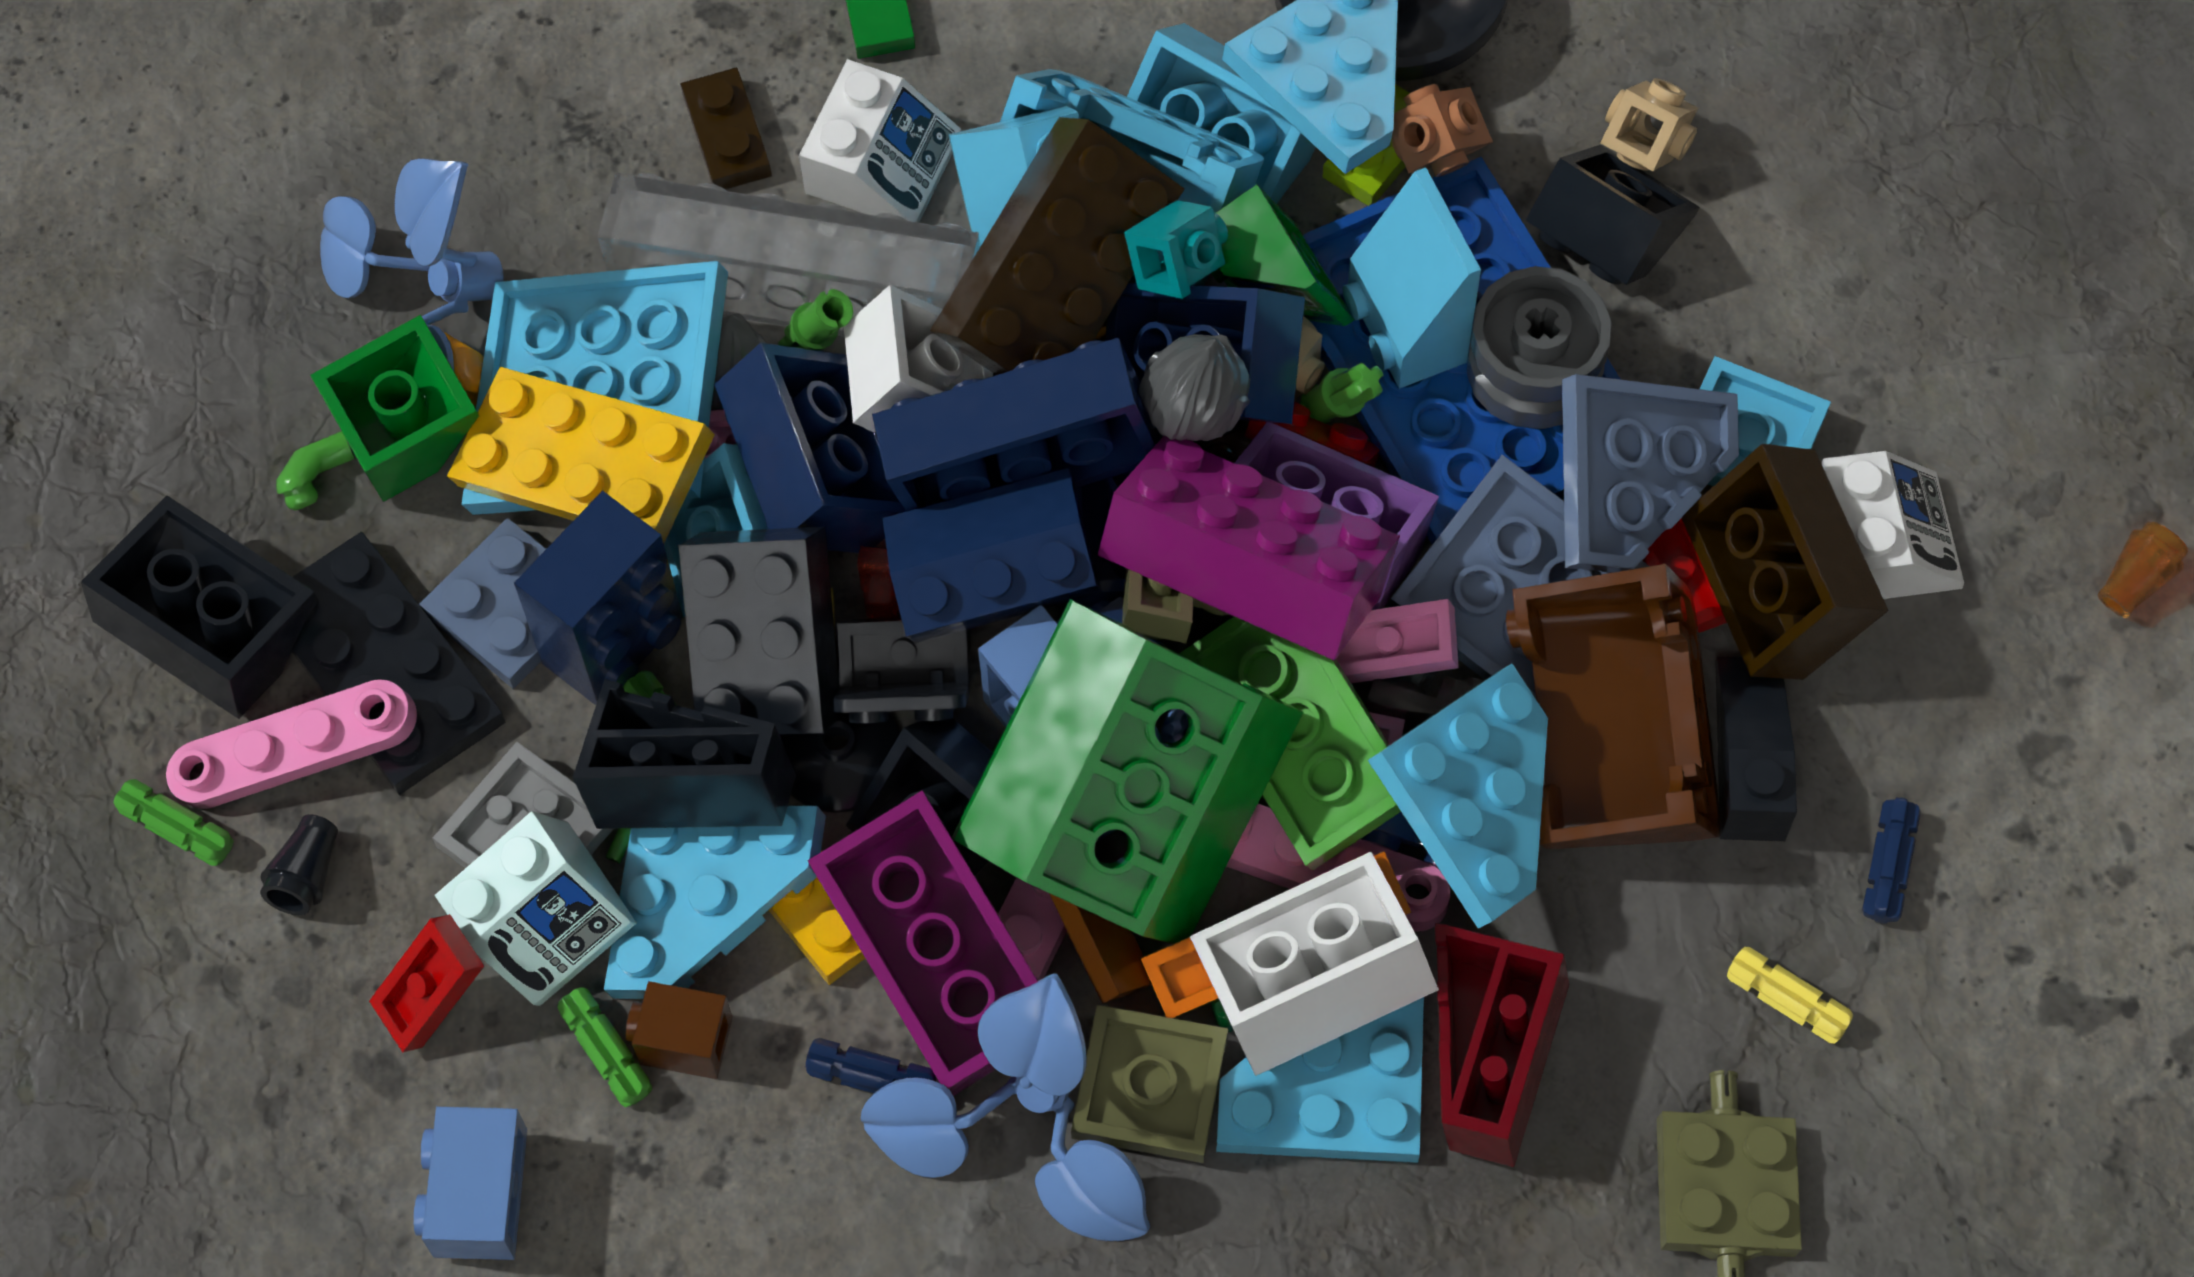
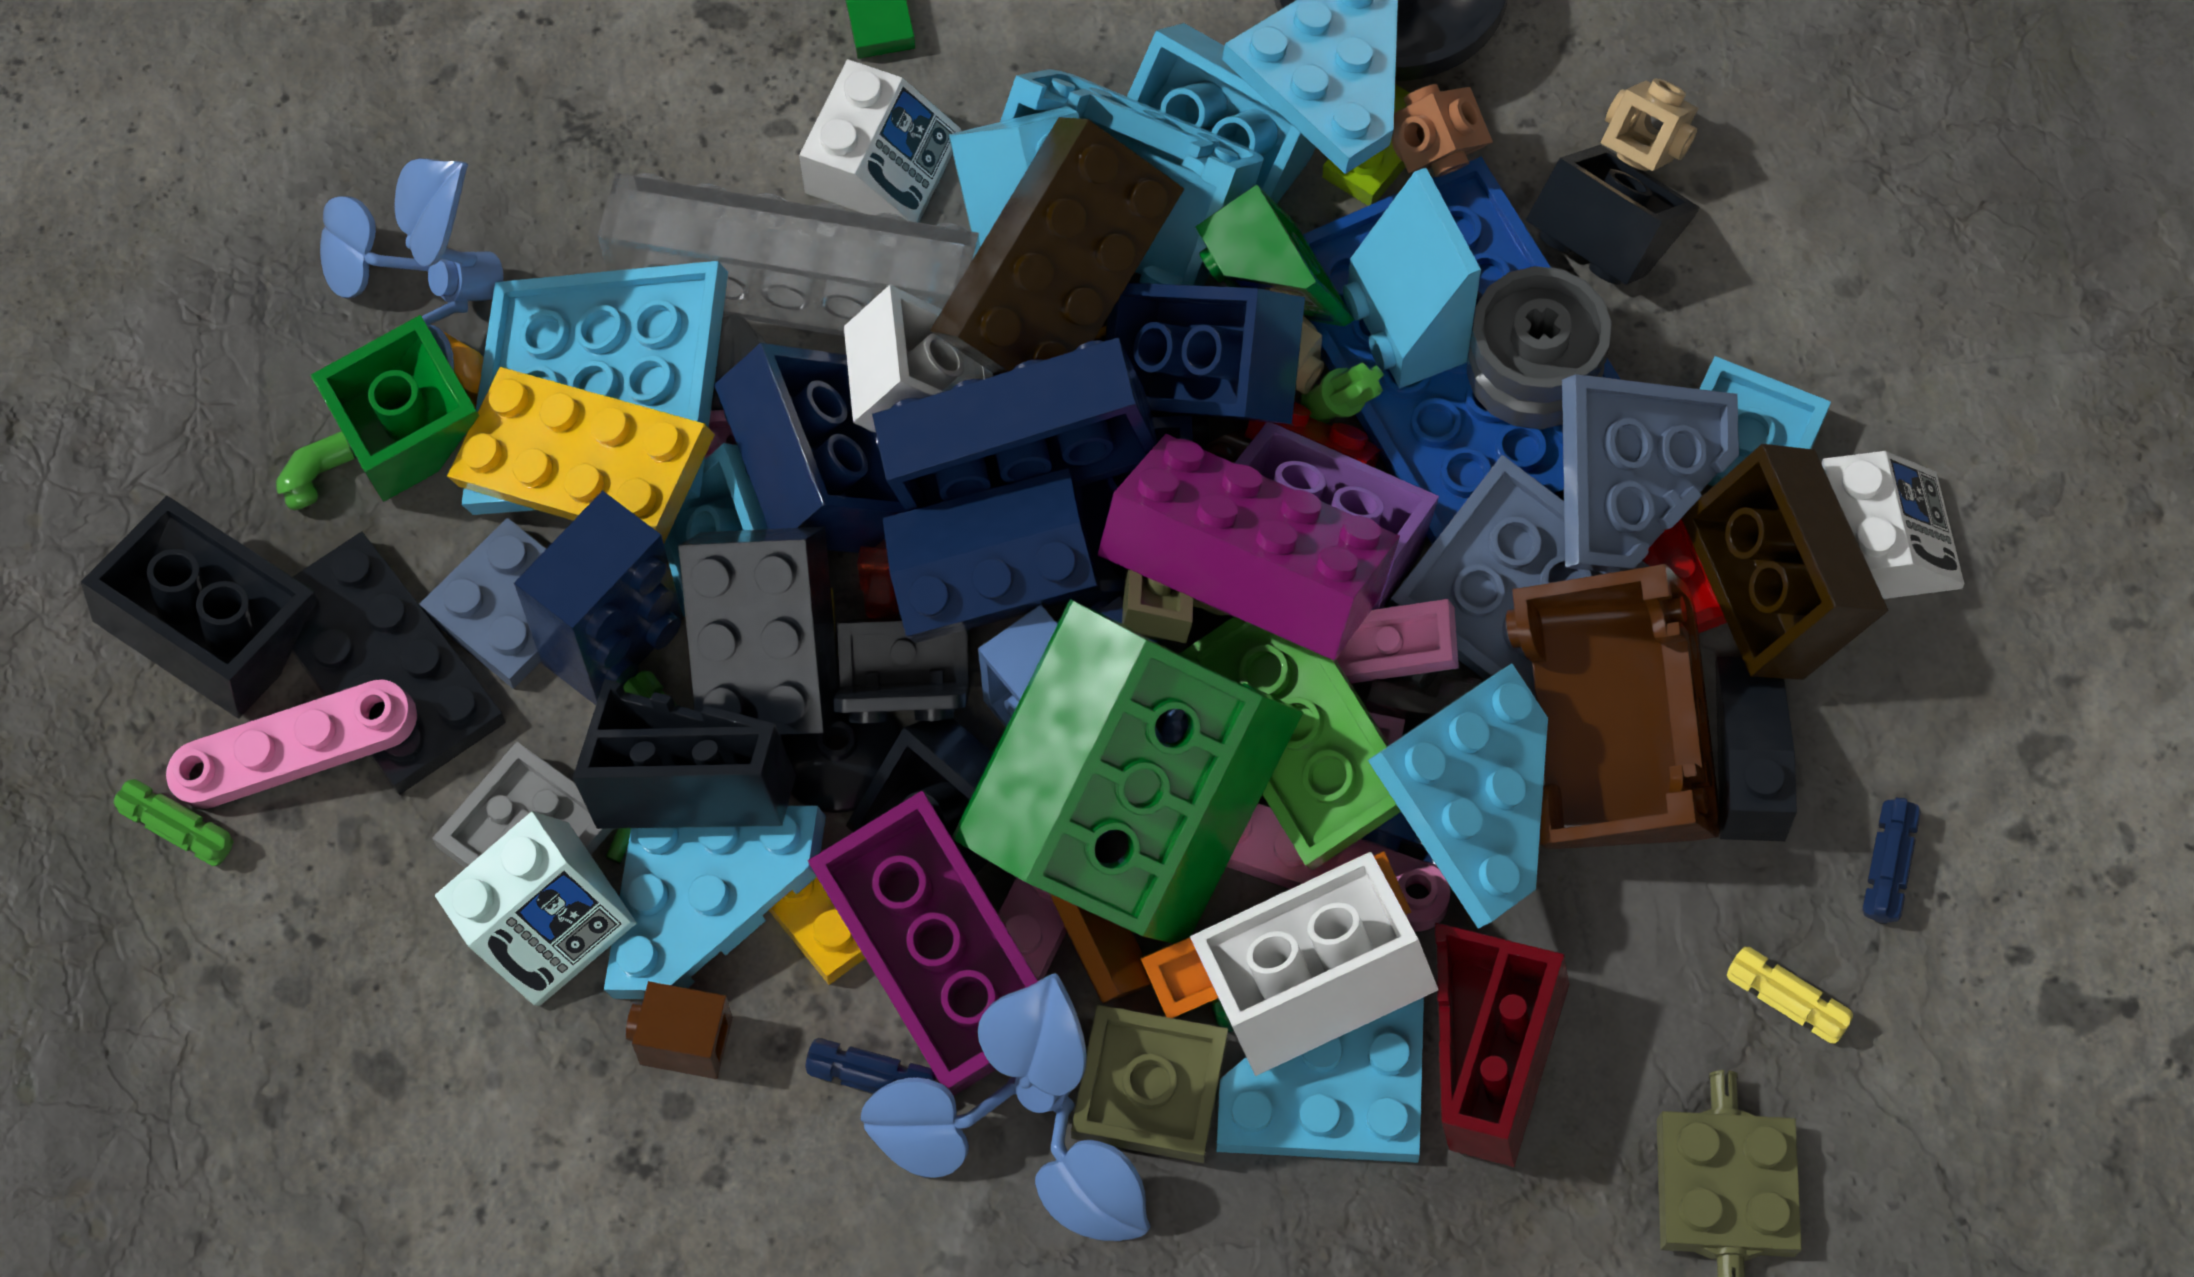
(300, 868): black cone -> none
(426, 983): red plate -> none
(472, 1183): medium blue brick -> none
(604, 1047): bright green axle -> none
(726, 129): dark brown plate -> none
(817, 323): bright green axle -> none
(1190, 244): teal brick -> none
(1195, 388): dark grey hair -> none
(2143, 567): clear orange cone -> none

